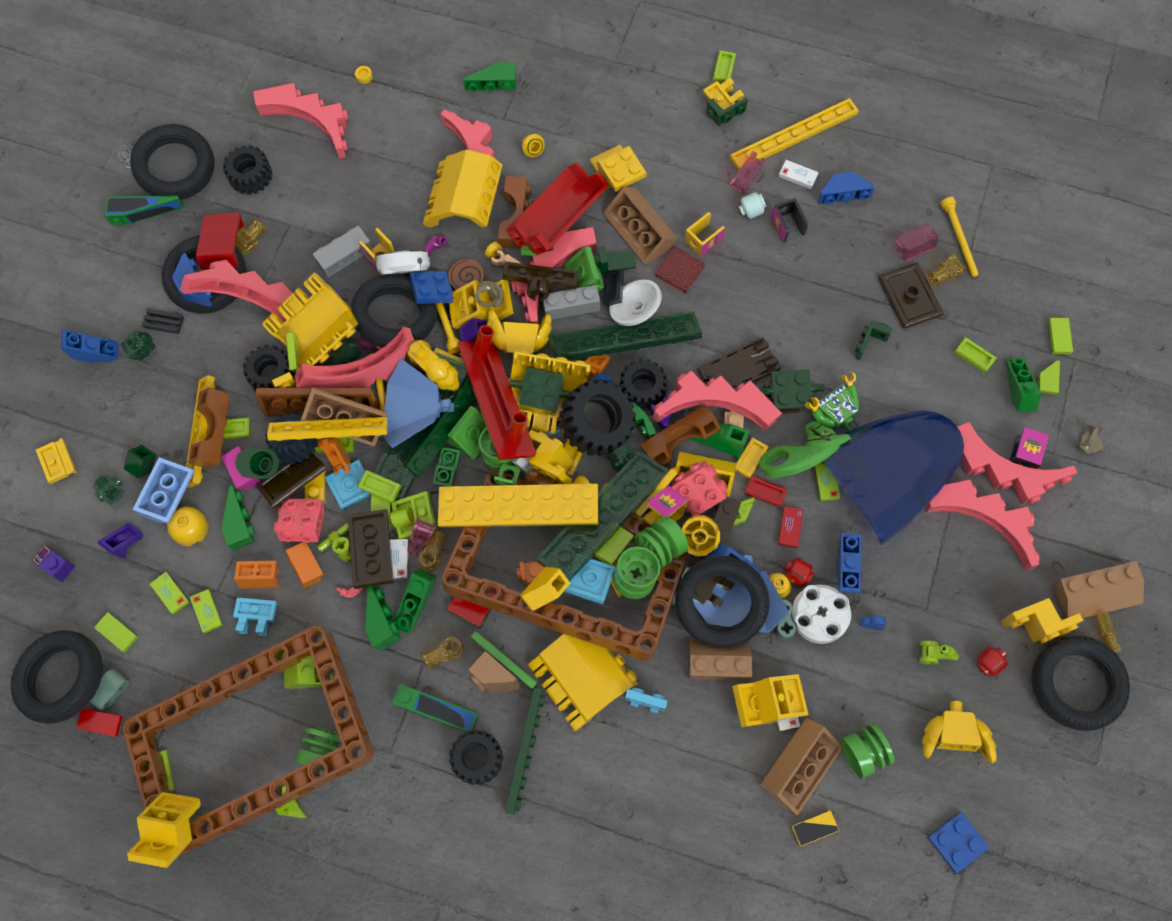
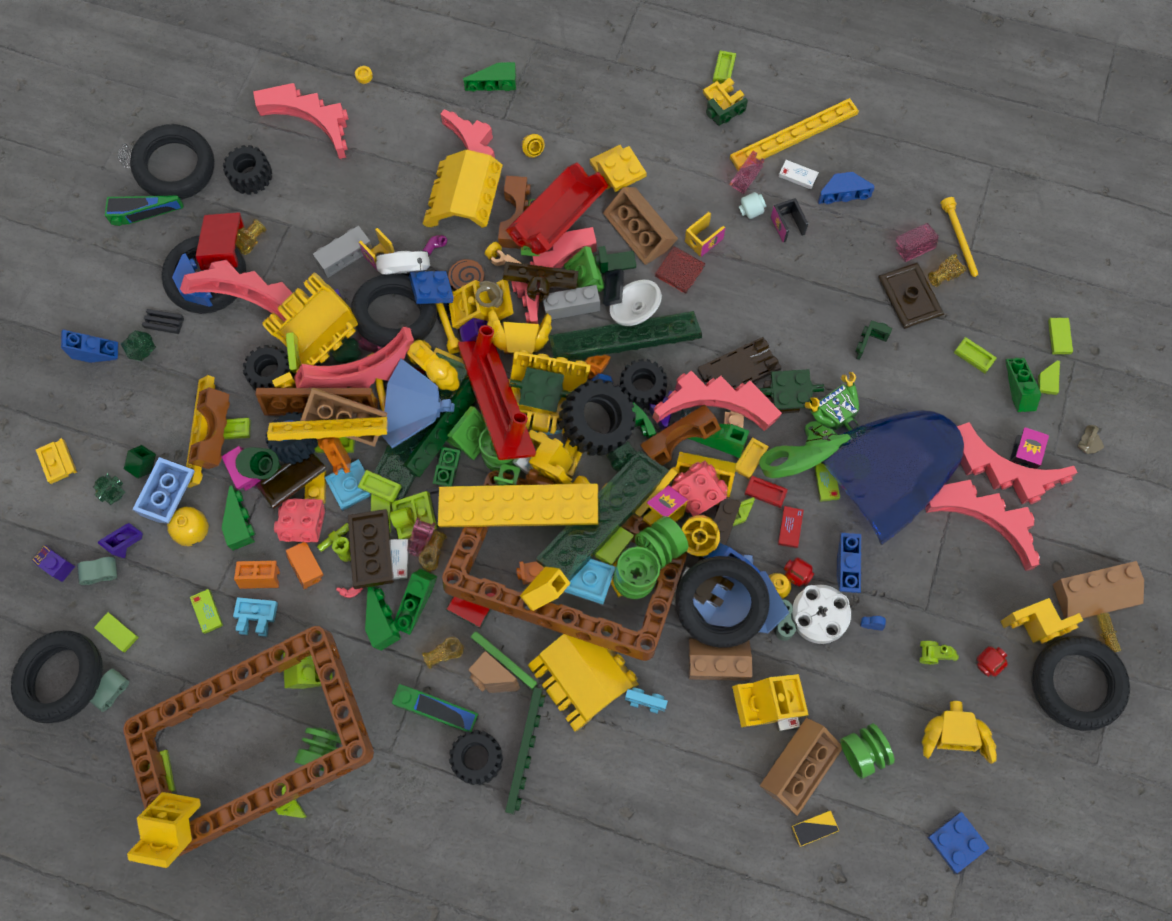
(97, 570): none -> sand green axle
(99, 722): red slope -> none
(169, 593): lime tile -> none

